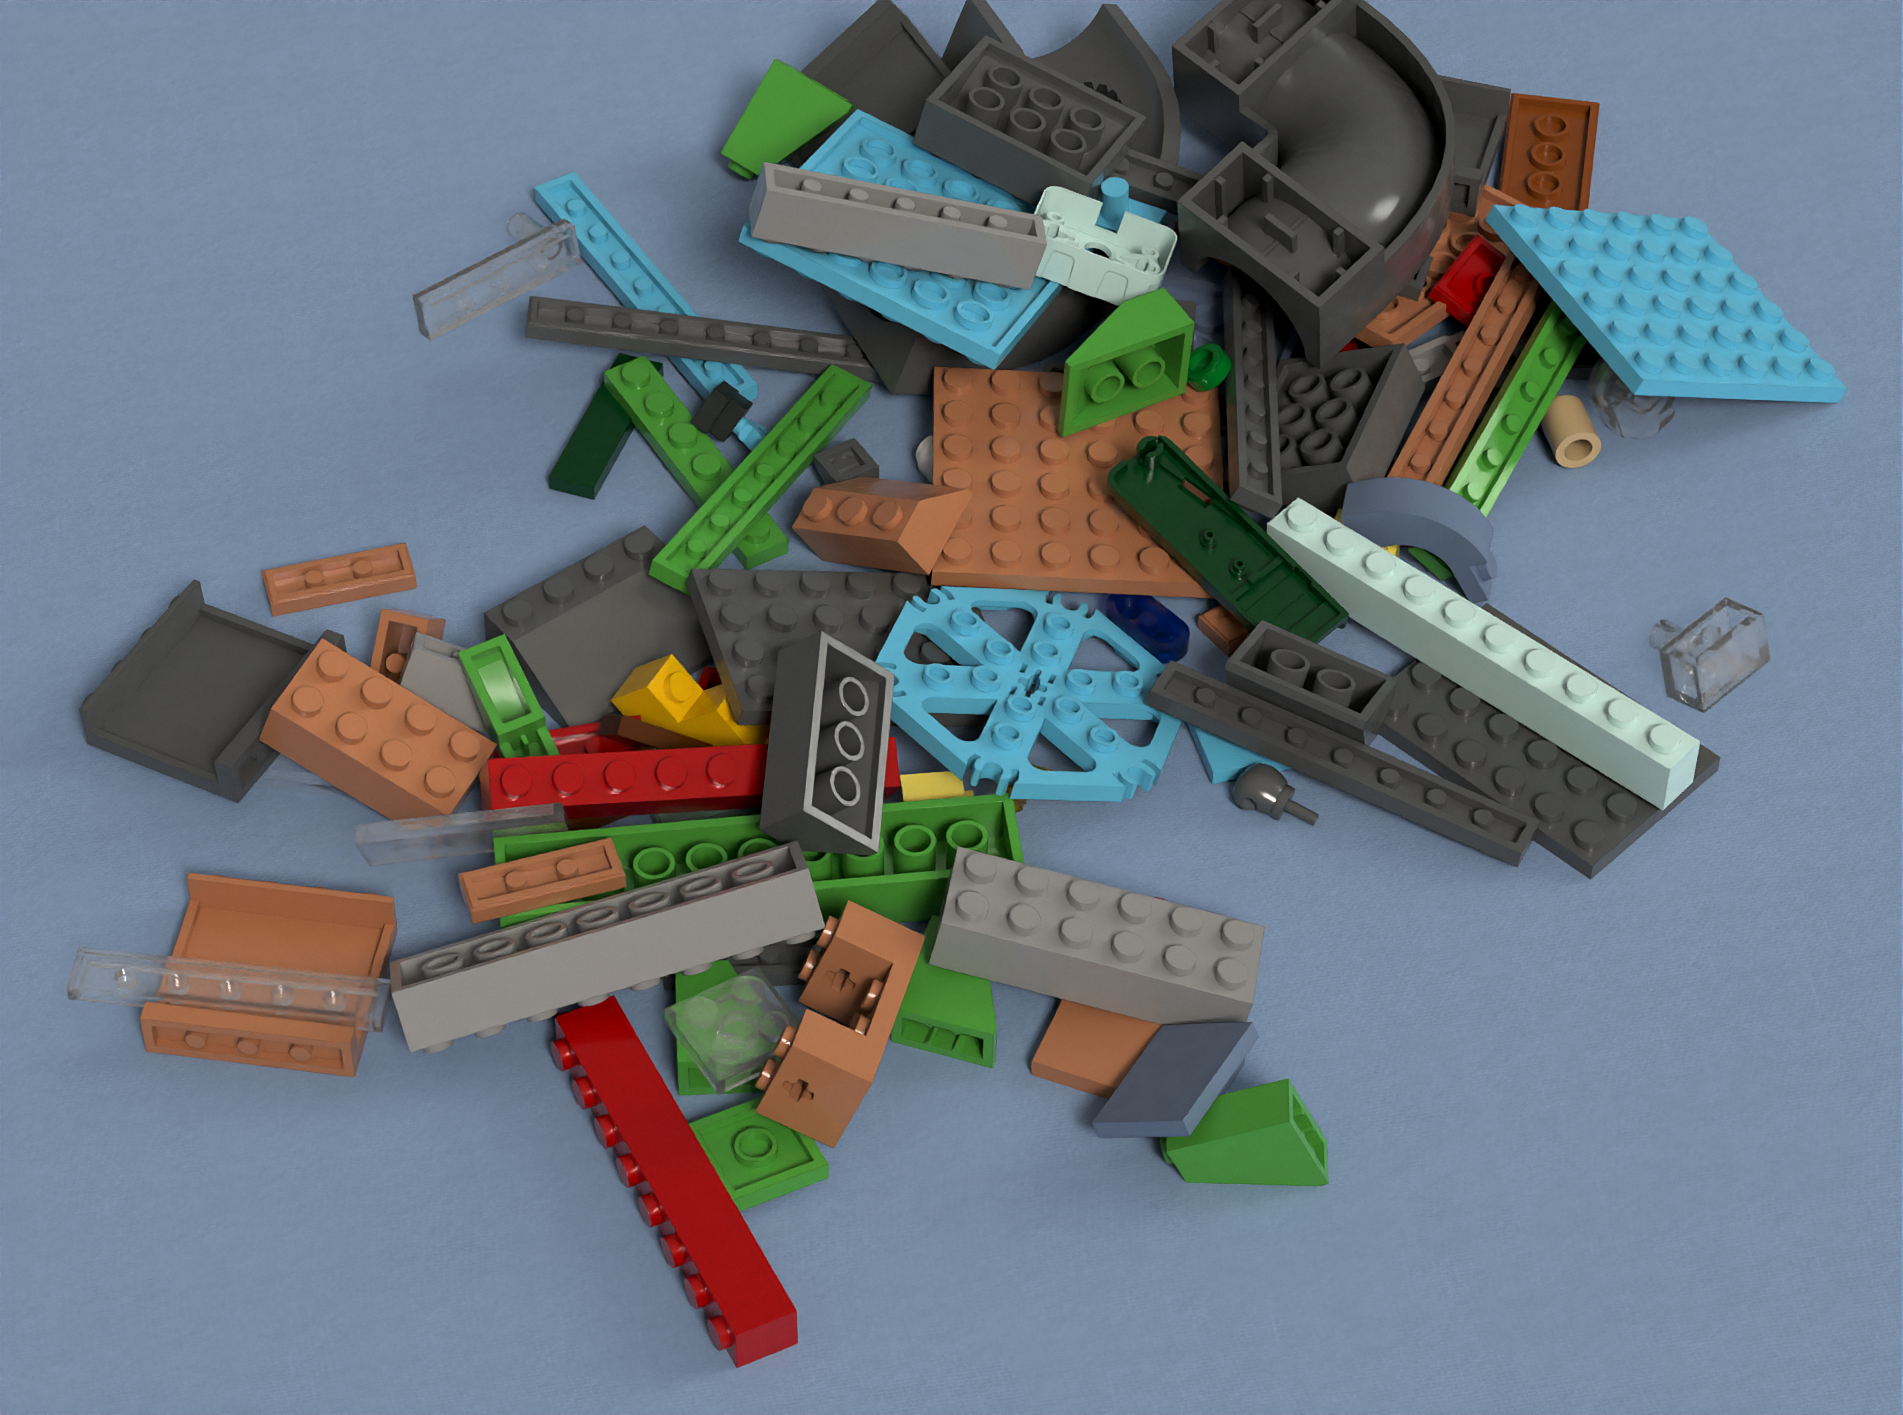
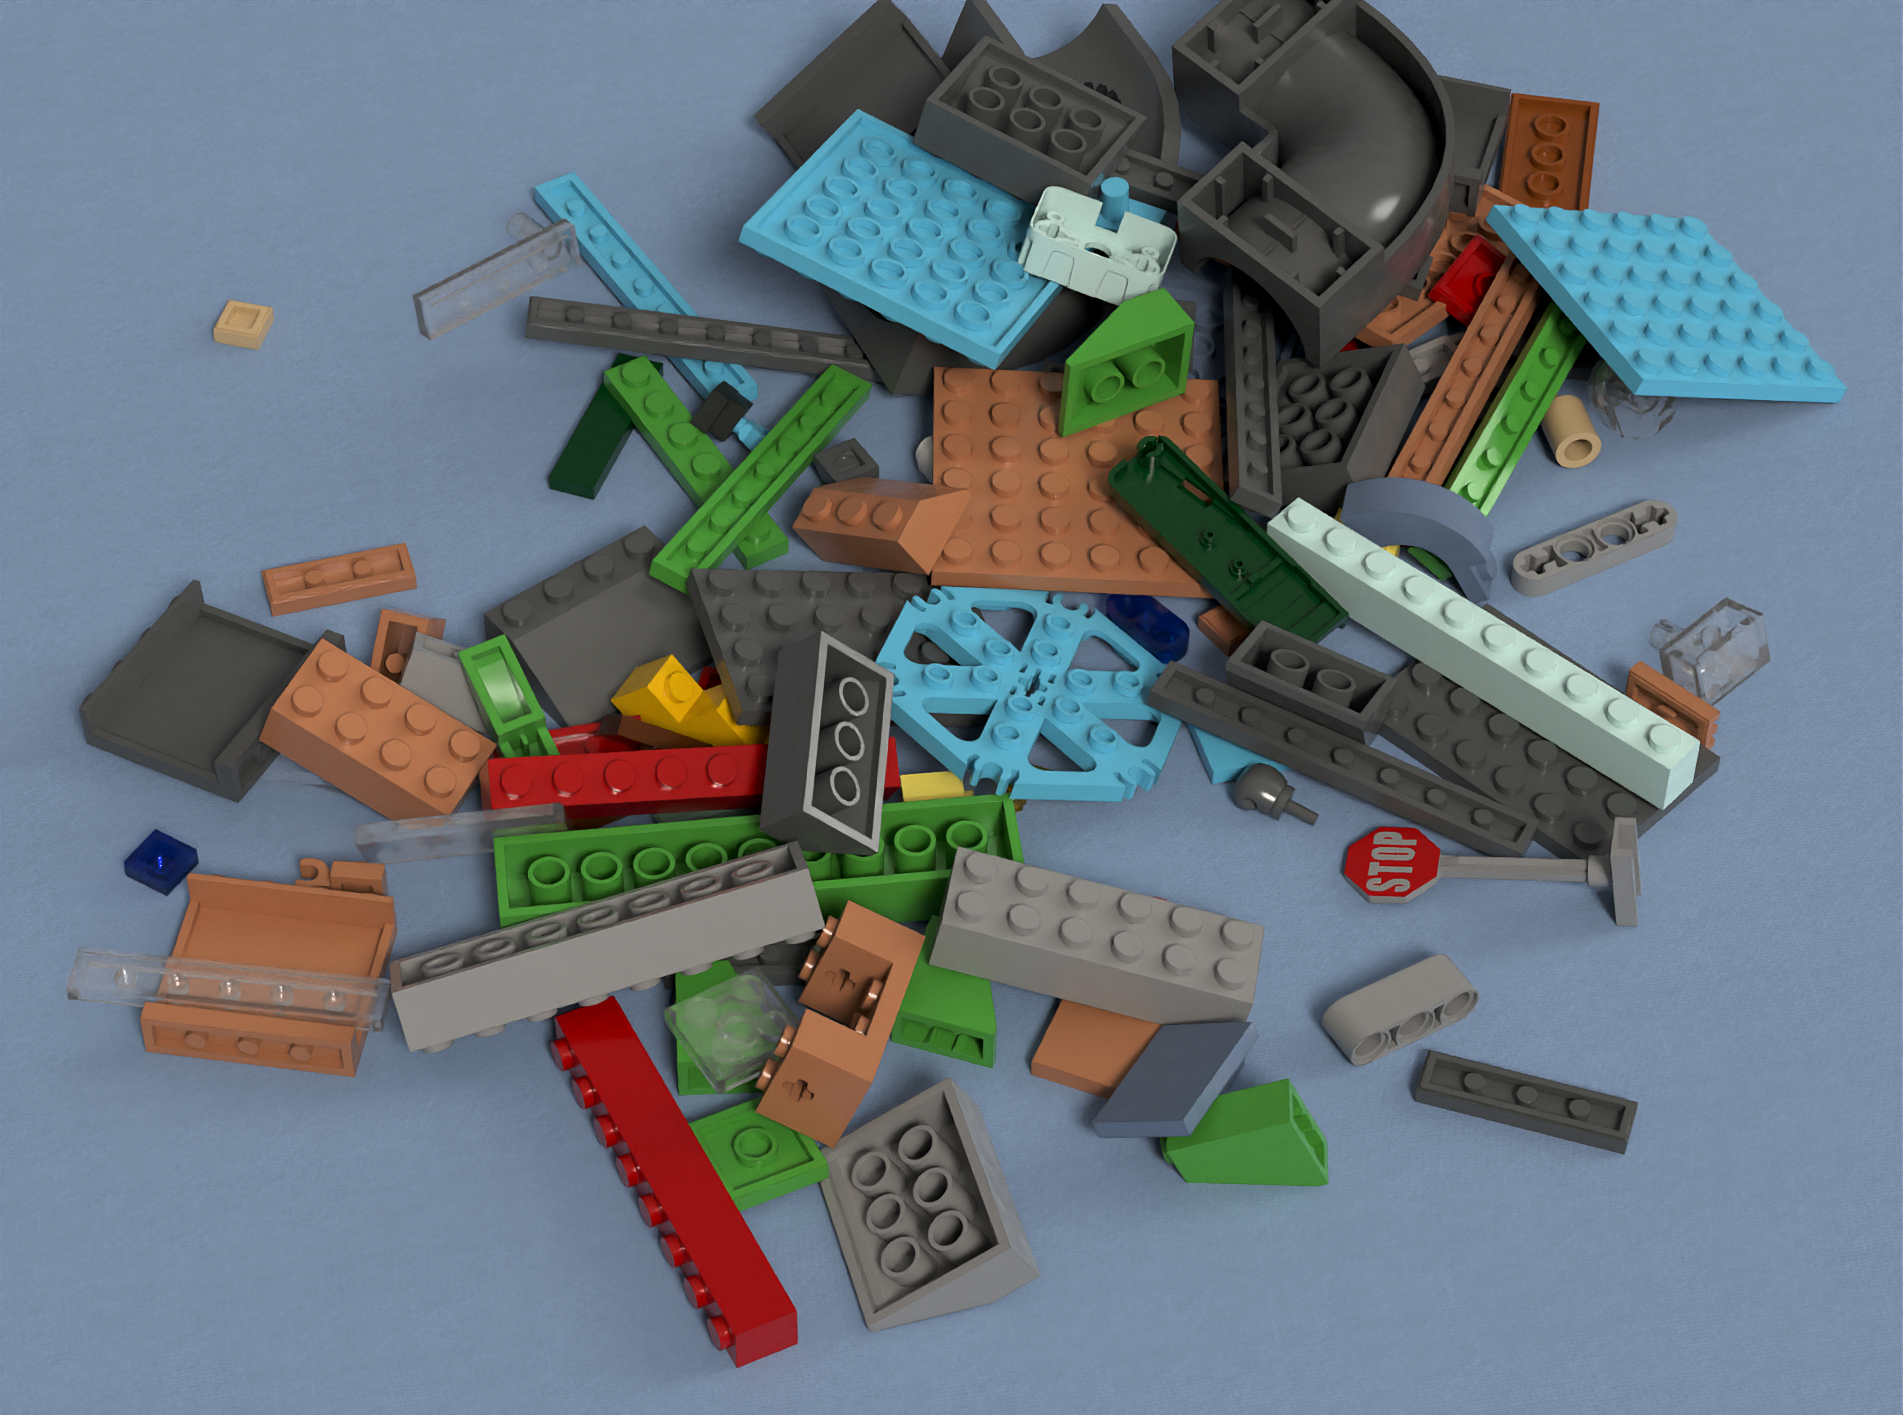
(161, 862): none -> clear blue plate
(243, 324): none -> tan tile
(344, 876): none -> nougat plate
(542, 880): nougat tile -> none
(783, 119): bright green slope -> none
(896, 226): light grey brick -> none
(925, 1211): none -> light grey slope
(1208, 367): green tile -> none
(1400, 1009): none -> light grey beam
(1404, 863): none -> light grey piece
(1526, 1102): none -> dark grey tile
(1650, 518): none -> light grey beam
(1672, 703): none -> nougat tile

